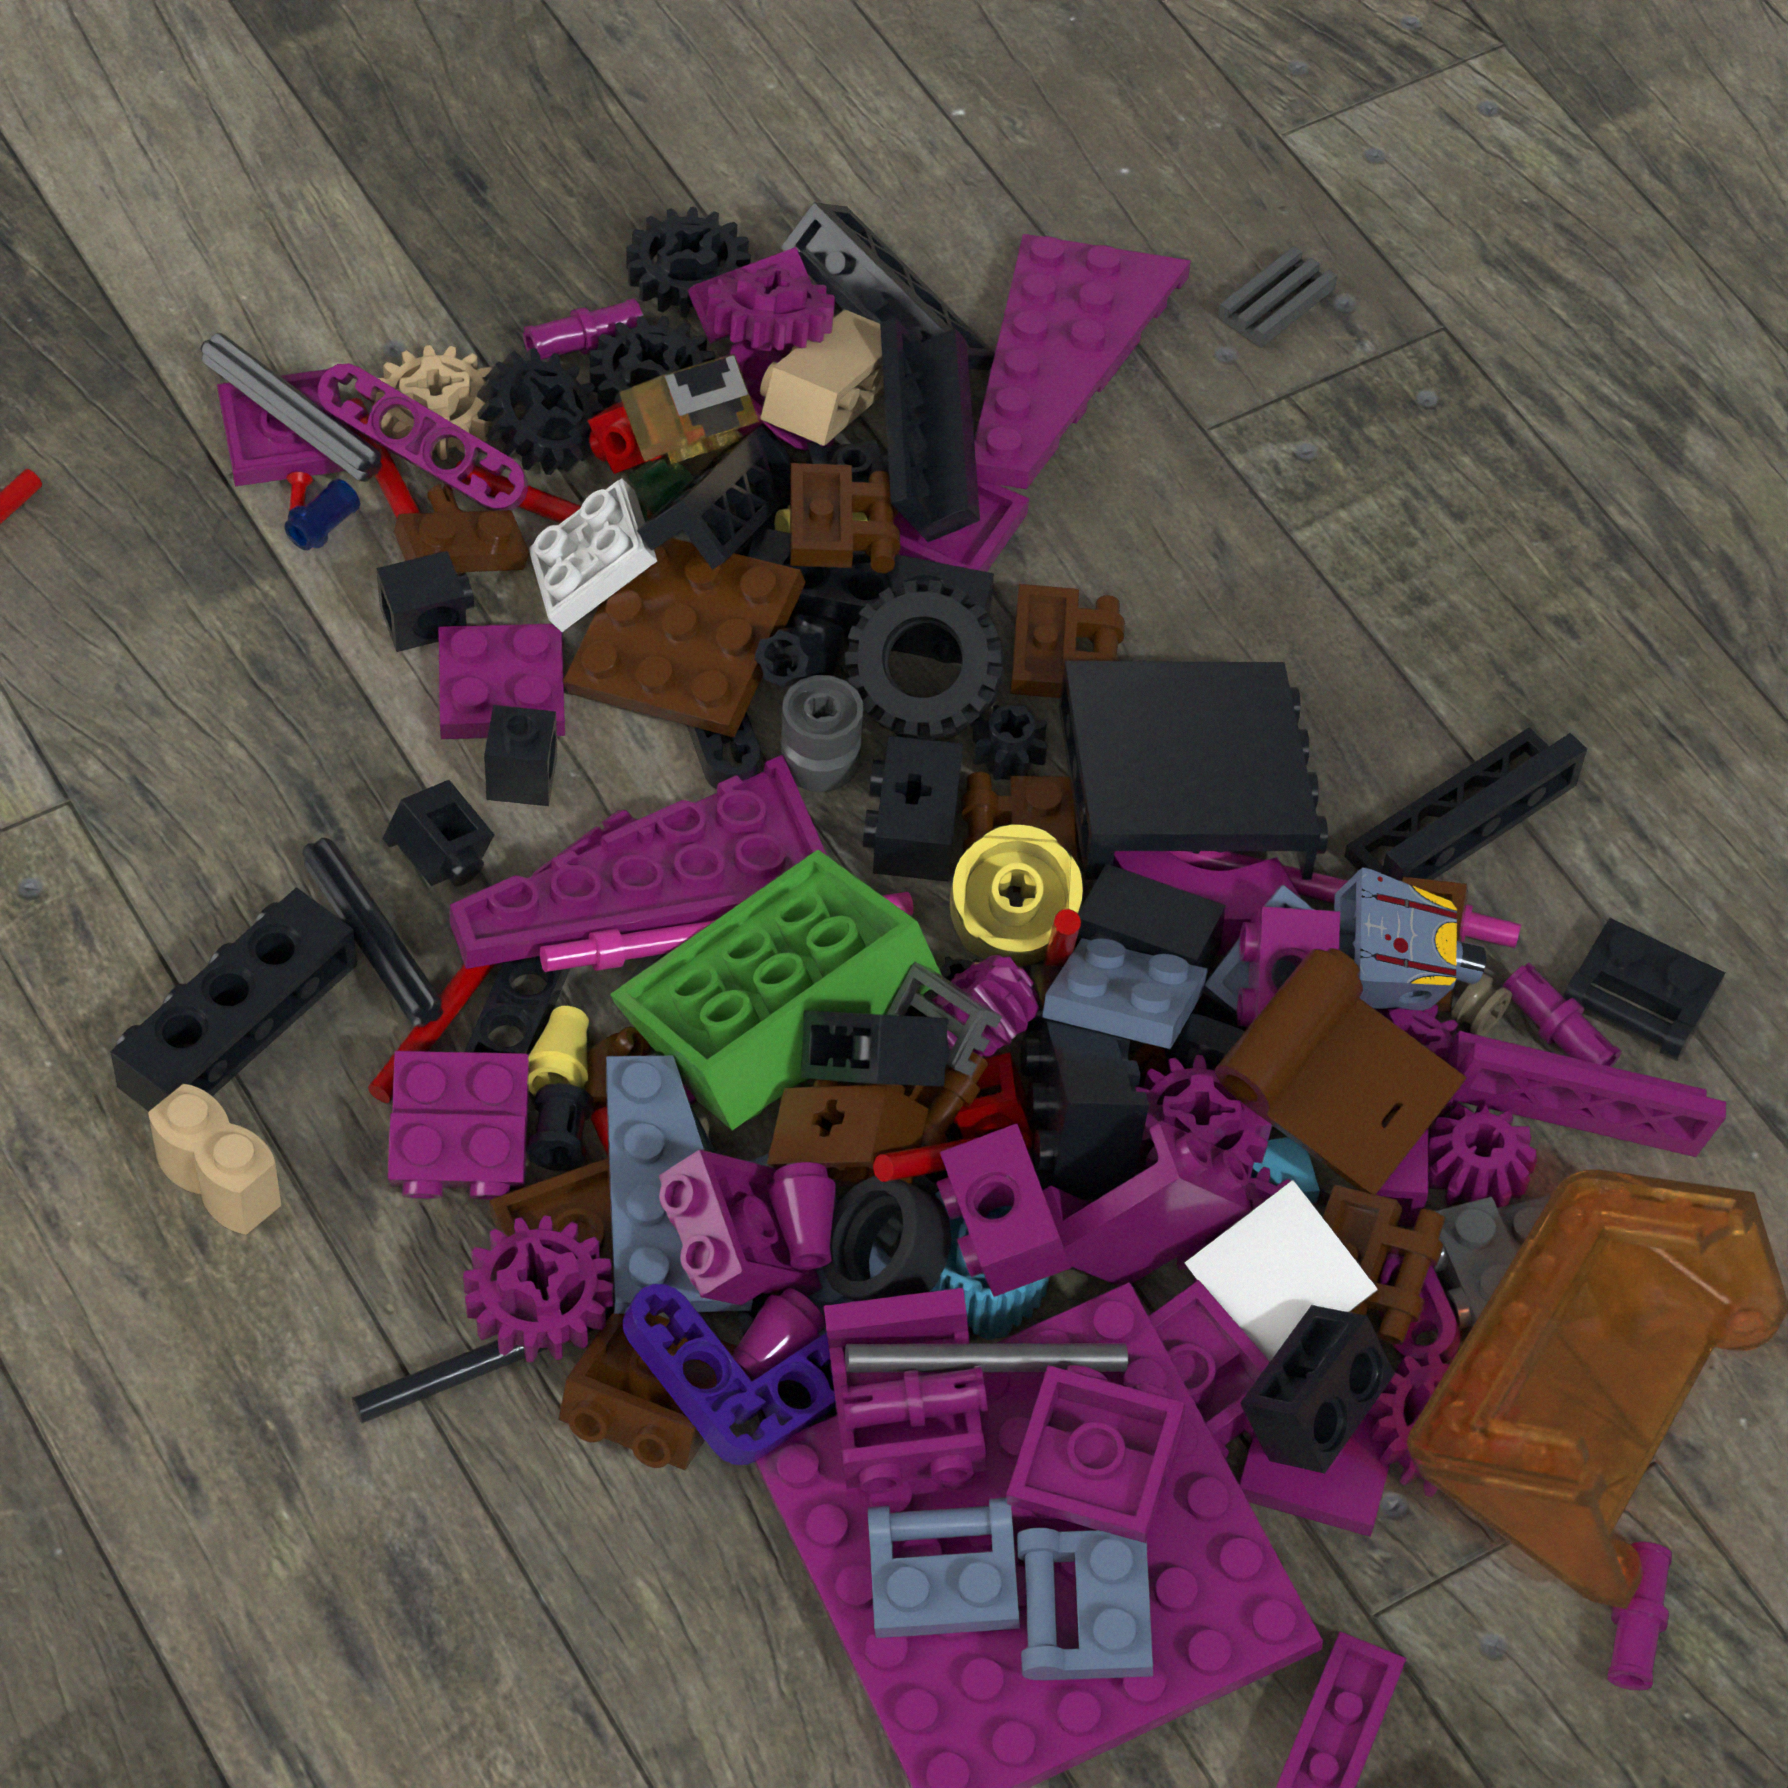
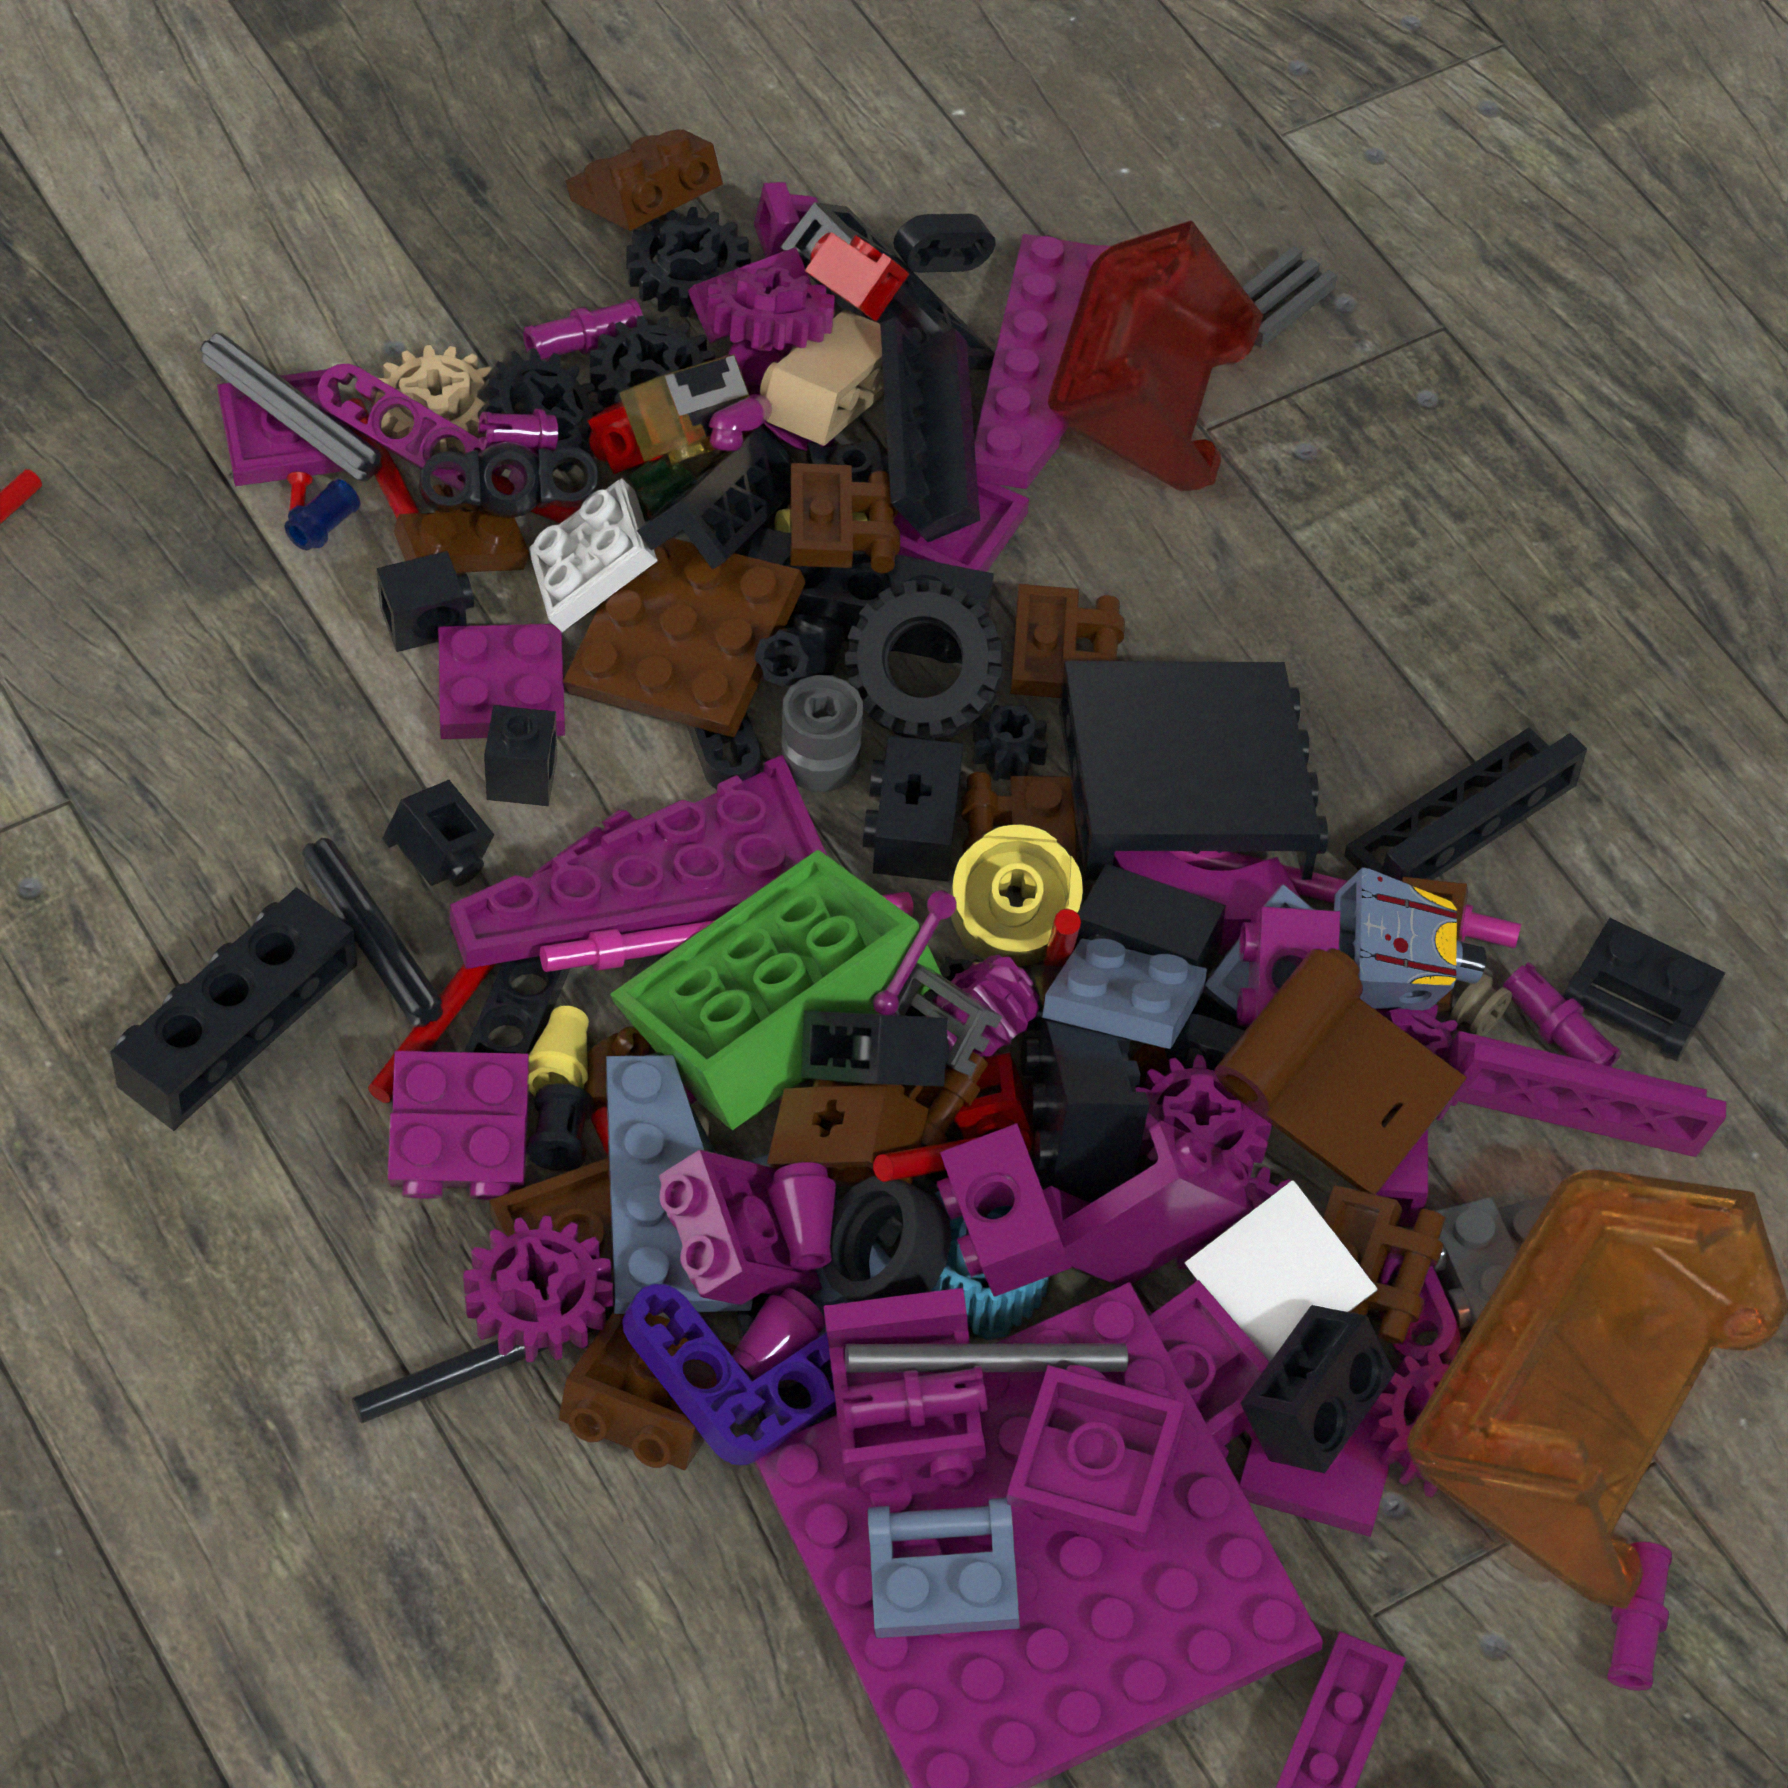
(215, 1158): tan brick -> none
(531, 430): none -> magenta pin
(537, 472): none -> black piece
(647, 178): none -> reddish brown plate
(738, 417): none -> magenta arm
(778, 215): none -> magenta tile
(856, 273): none -> brick
(941, 906): none -> magenta hinge
(944, 243): none -> black beam
(1110, 1605): sand blue plate -> none
(1144, 350): none -> clear red windscreen
(1290, 1162): medium azure tile -> none
(1480, 1156): magenta gear -> none

